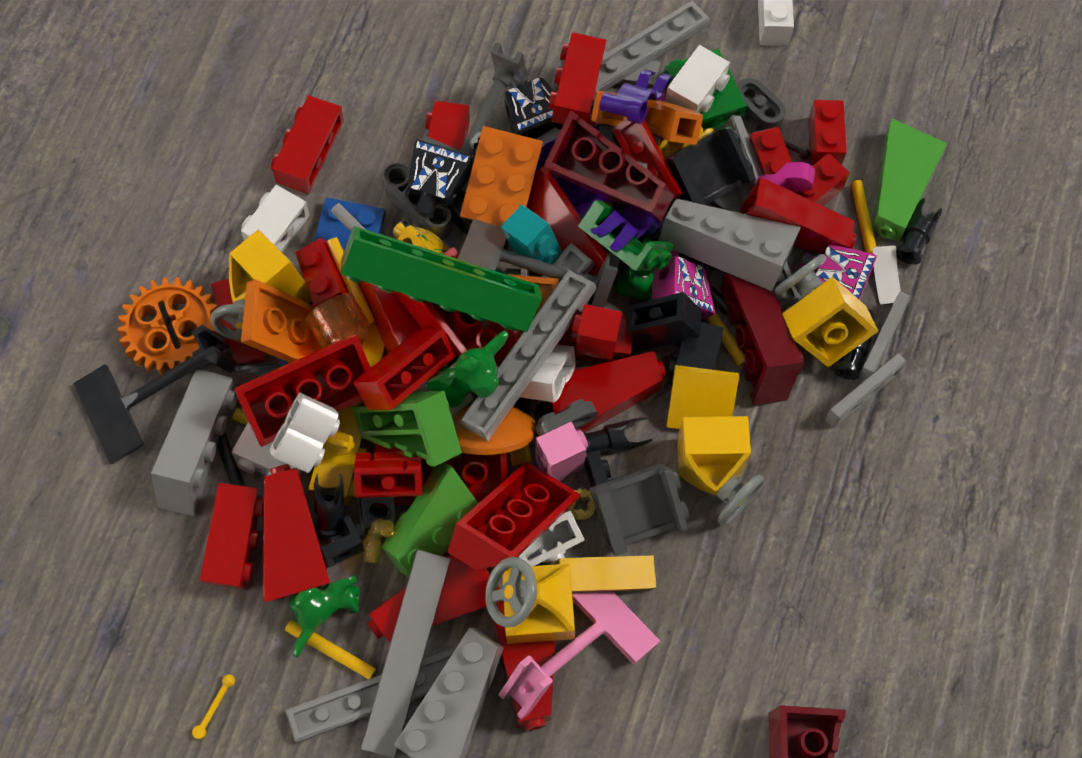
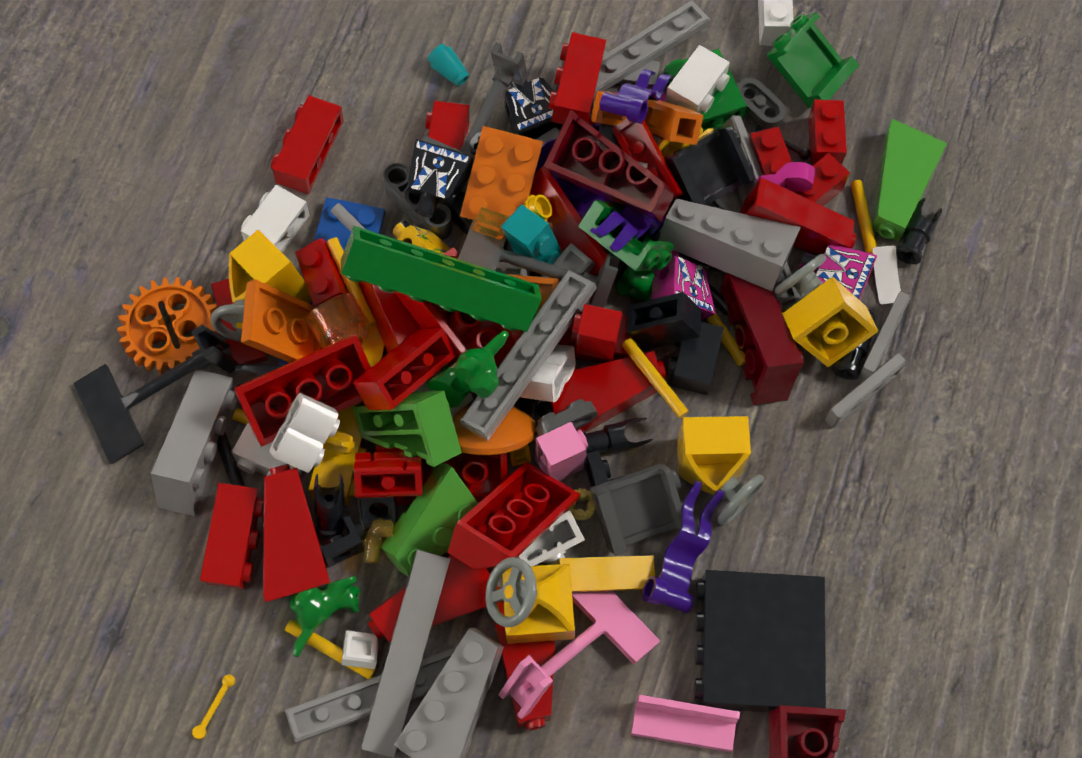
(360, 650): none -> white tile
(447, 63): none -> teal cone
(490, 223): none -> clear yellow tile
(539, 205): none -> yellow plate
(655, 378): none -> yellow bar
(681, 555): none -> dark purple flag
(684, 723): none -> bright pink panel
(701, 394): yellow tile -> none
(760, 641): none -> black brick
(810, 61): none -> green panel

